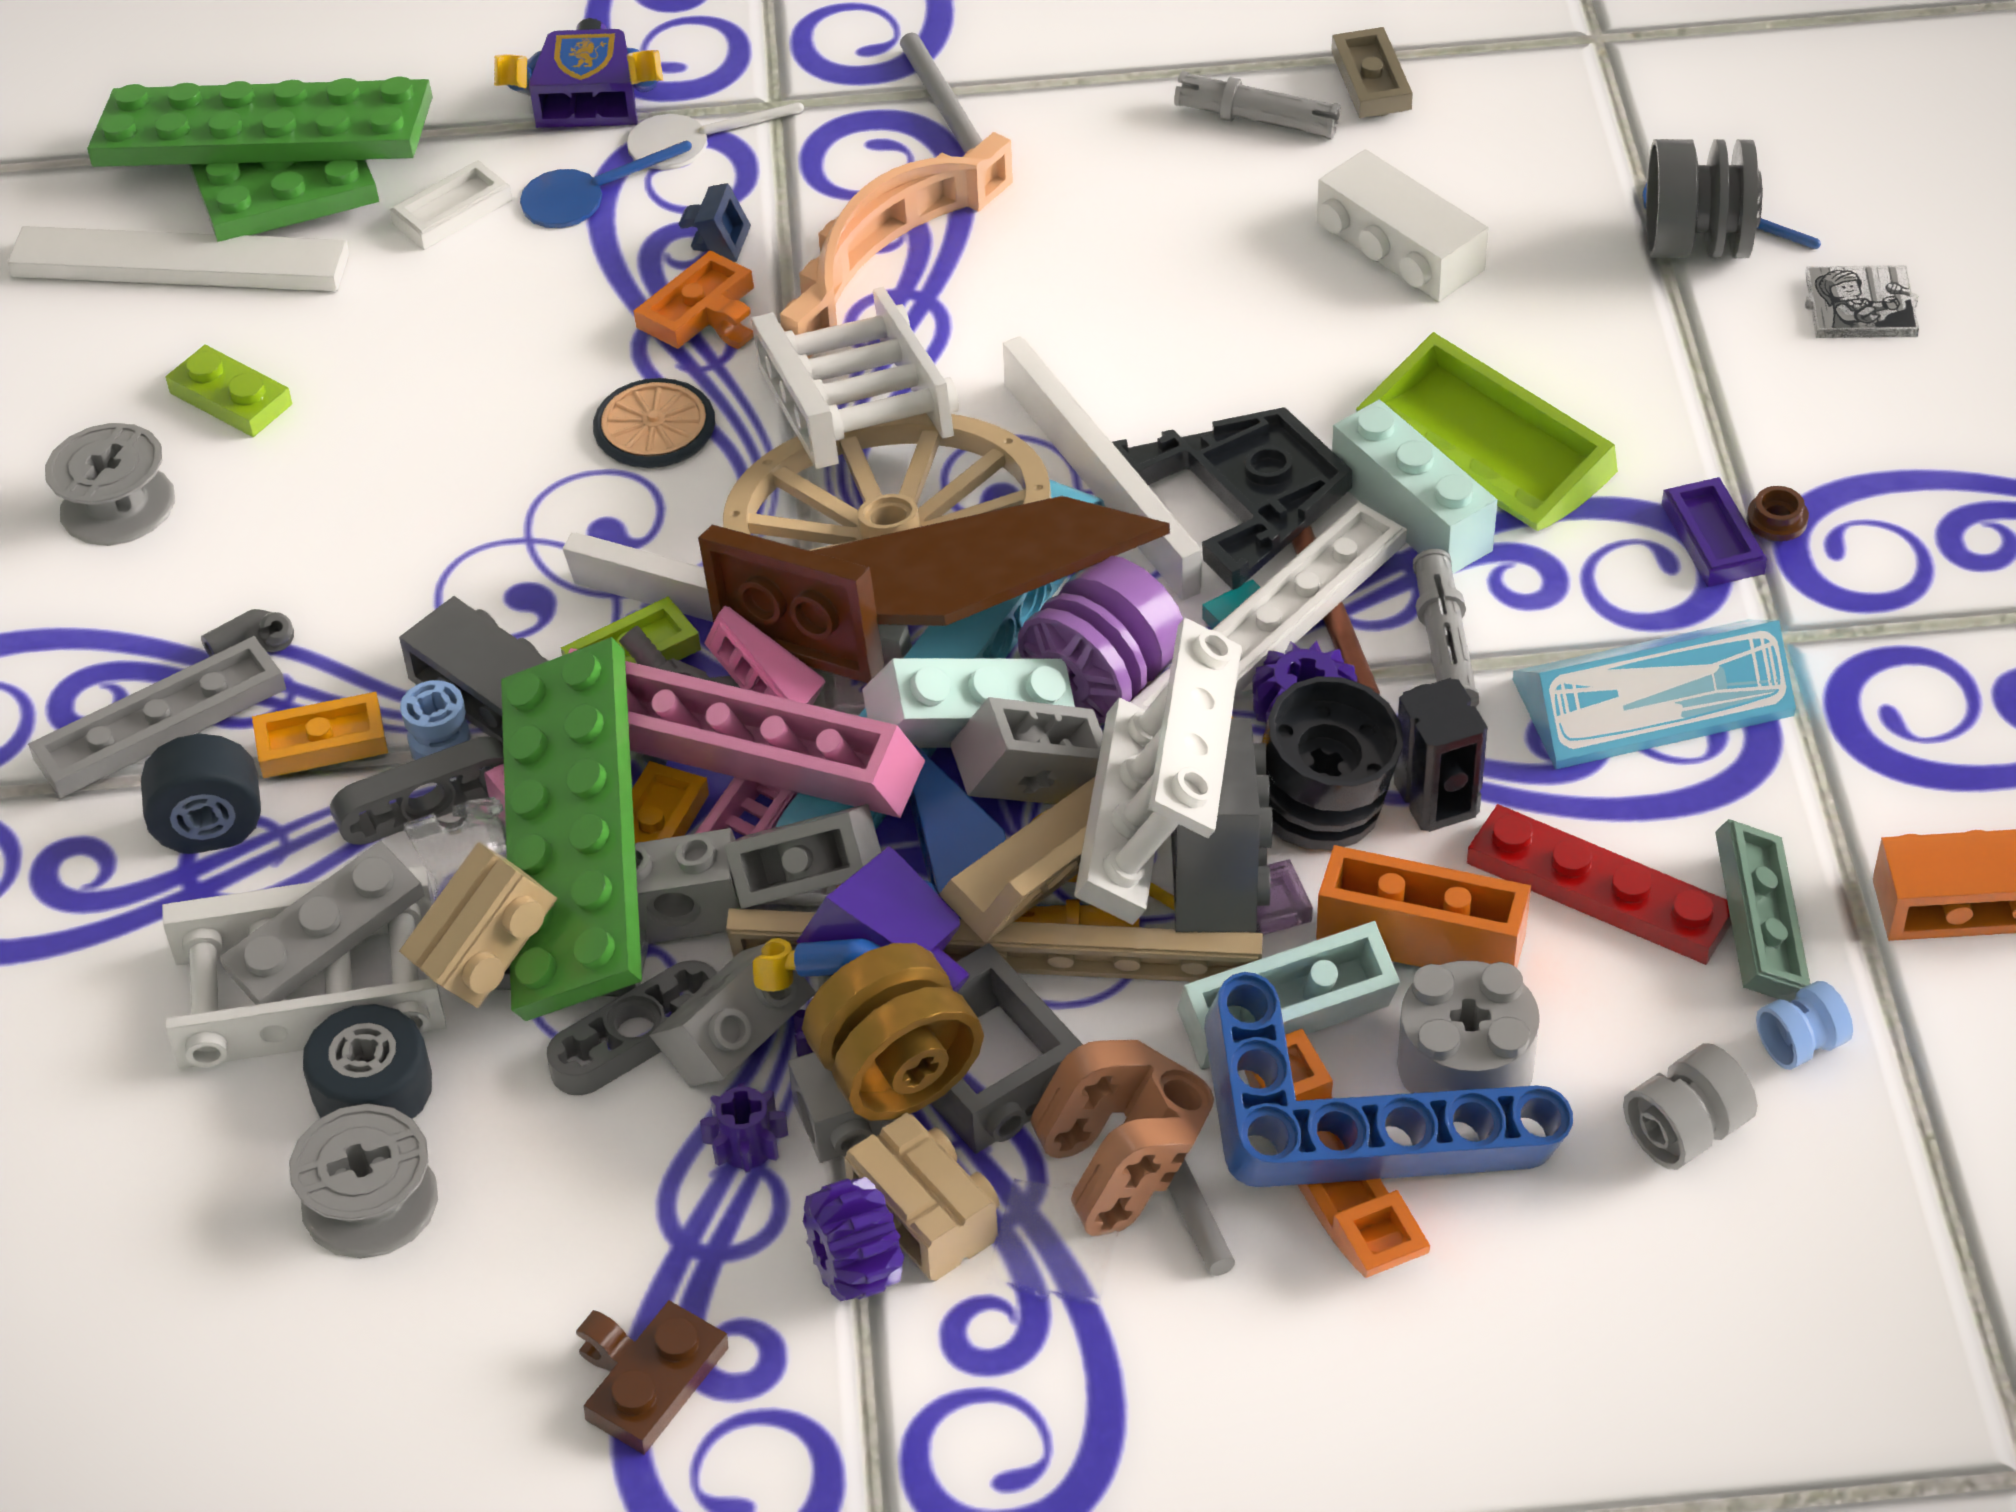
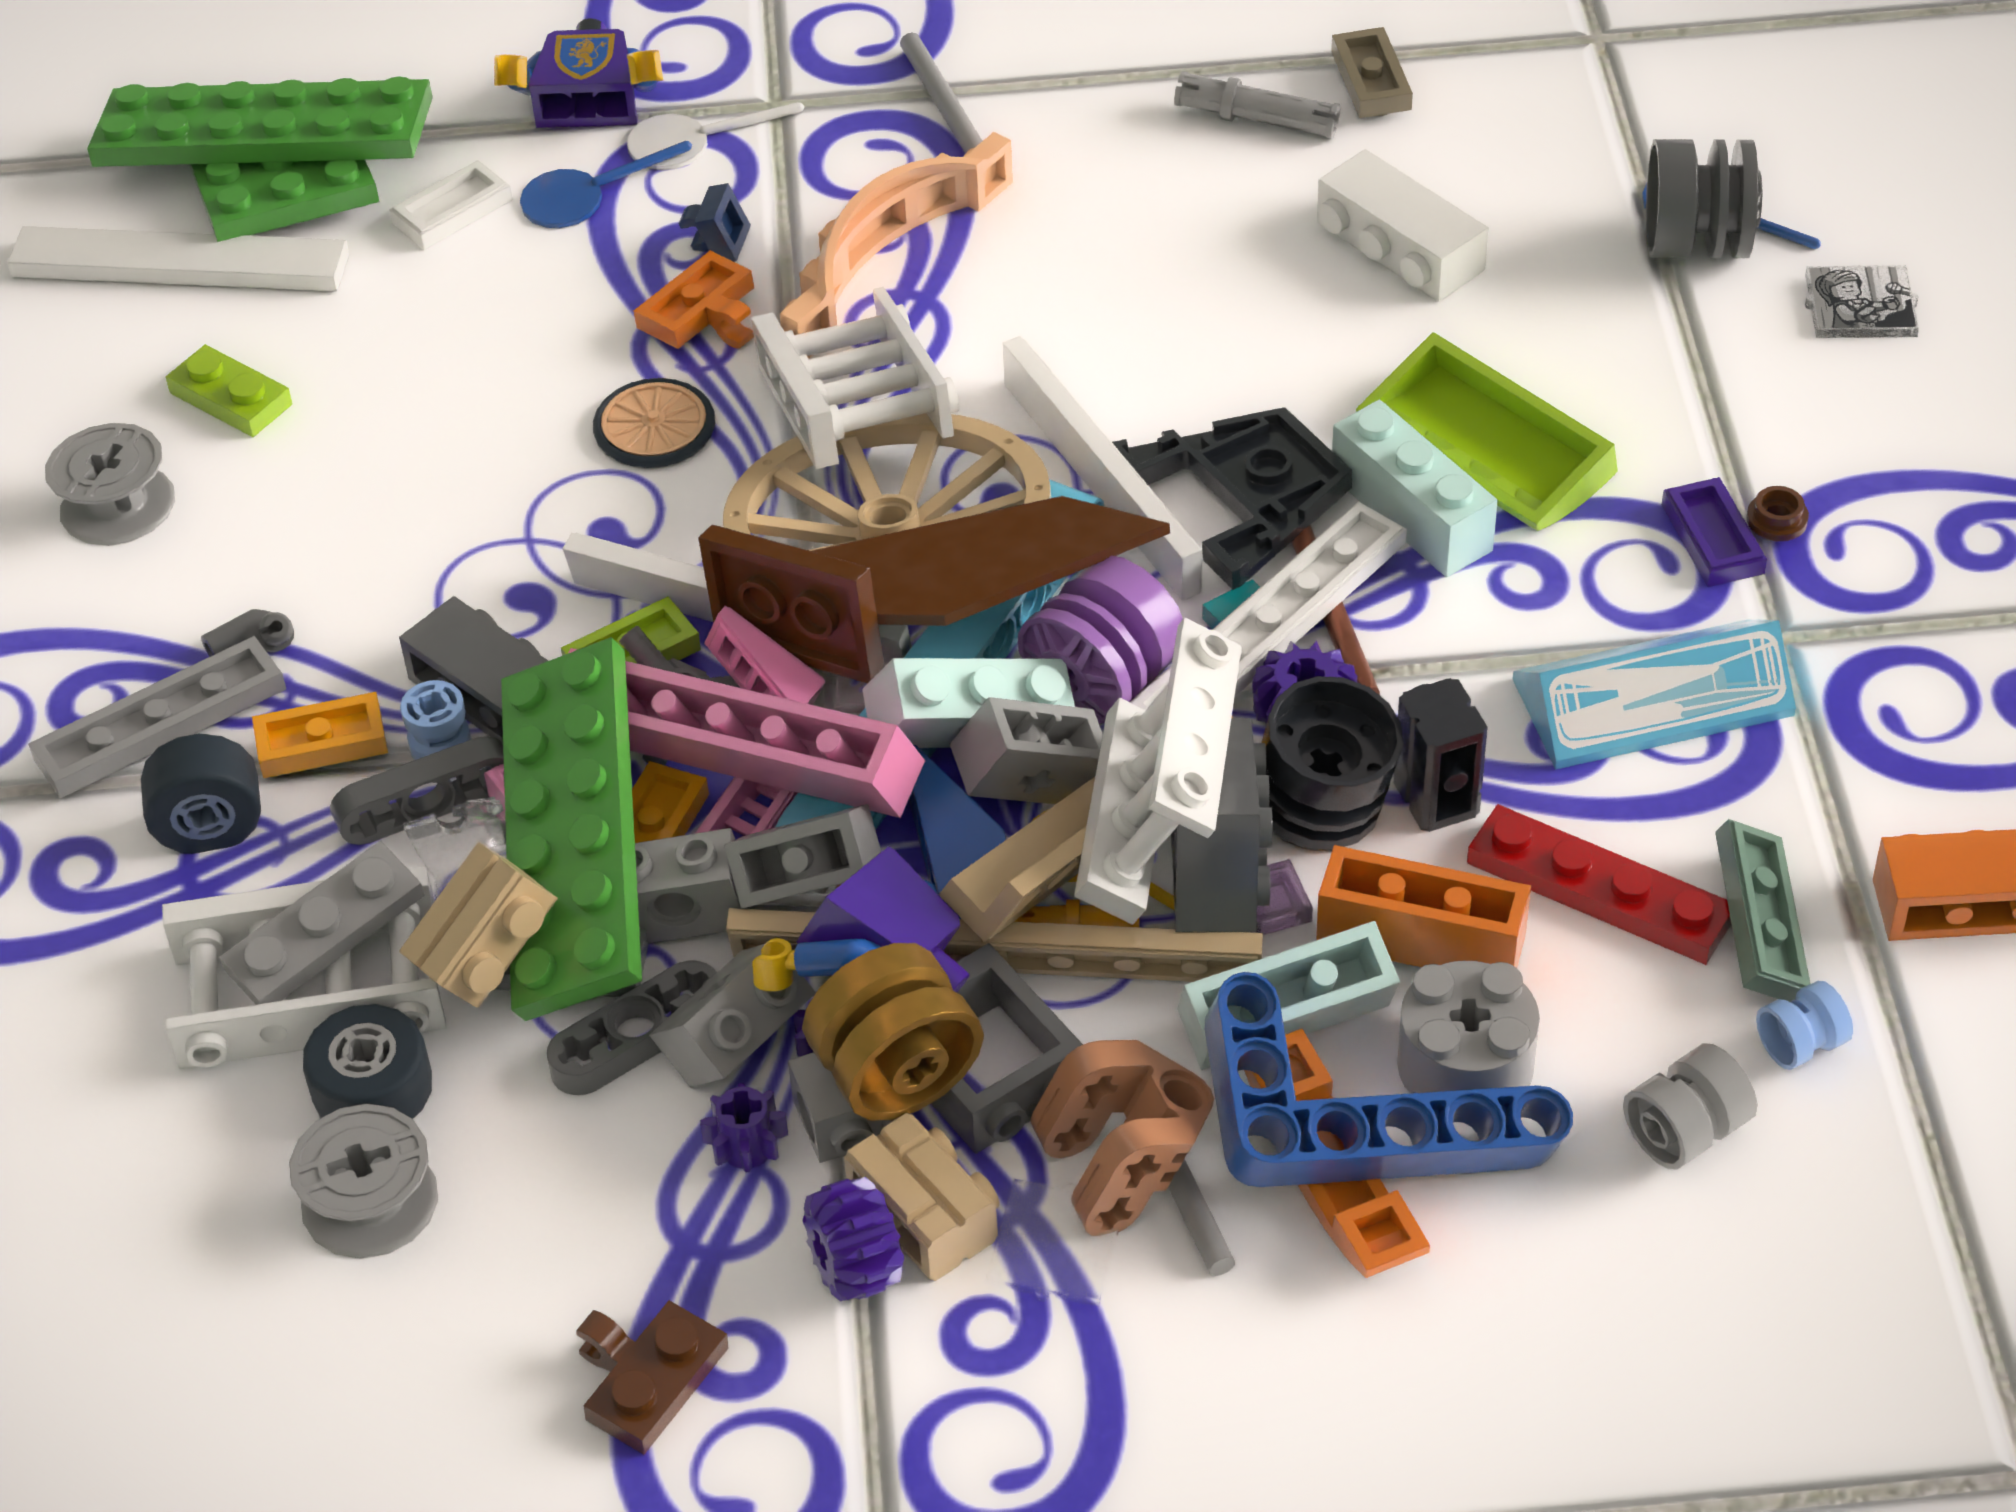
(1436, 581): light grey pin -> none

